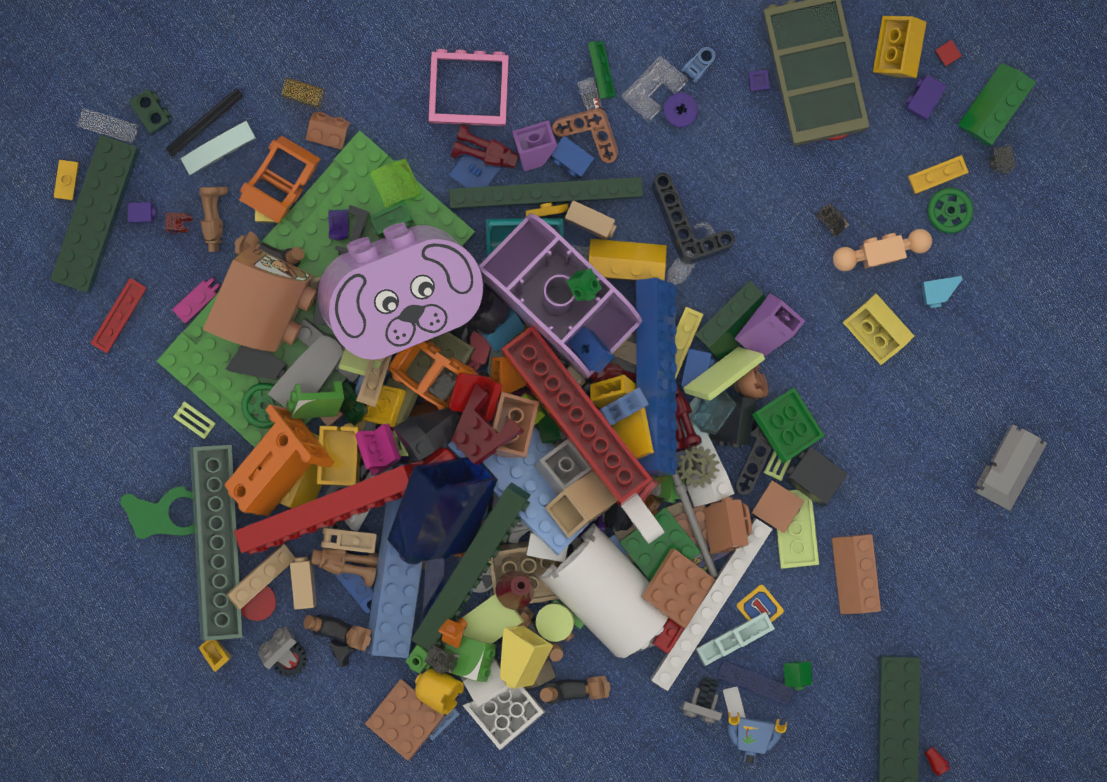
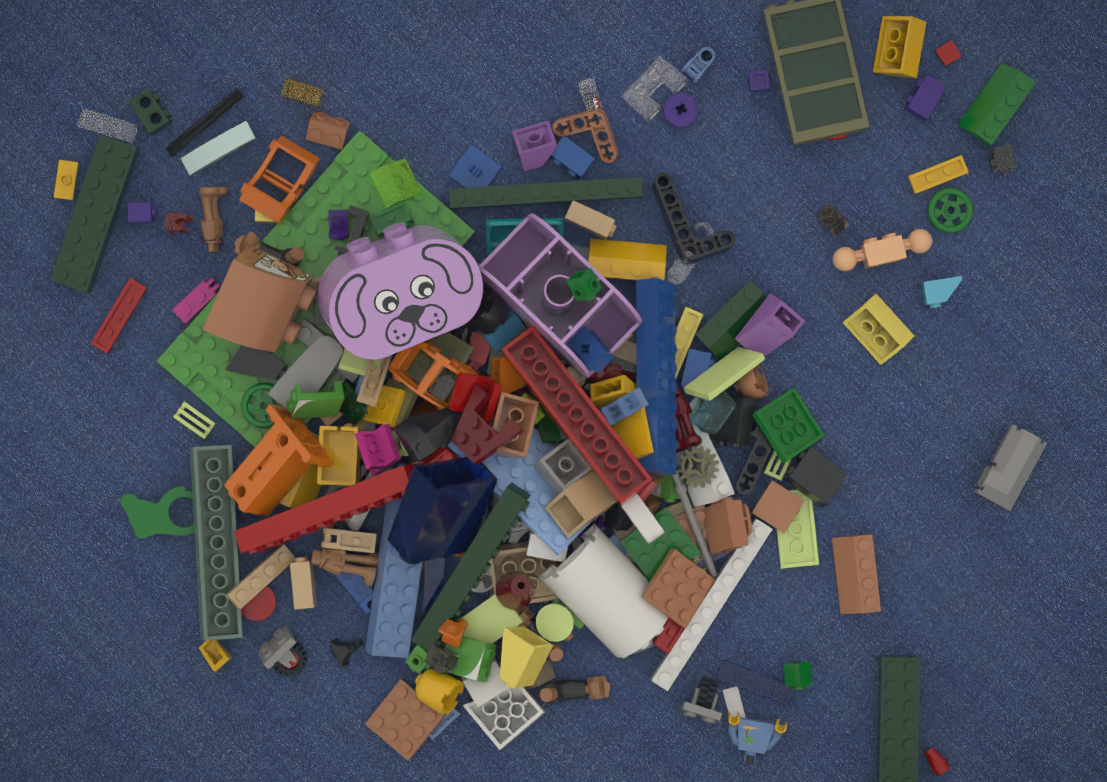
(337, 629): piece -> none
(468, 119): bright pink window -> none
(495, 155): dark red piece -> none
(548, 209): yellow plate -> none
(601, 69): green tile -> none
(734, 638): light aqua slope -> none
(759, 602): sticker -> none

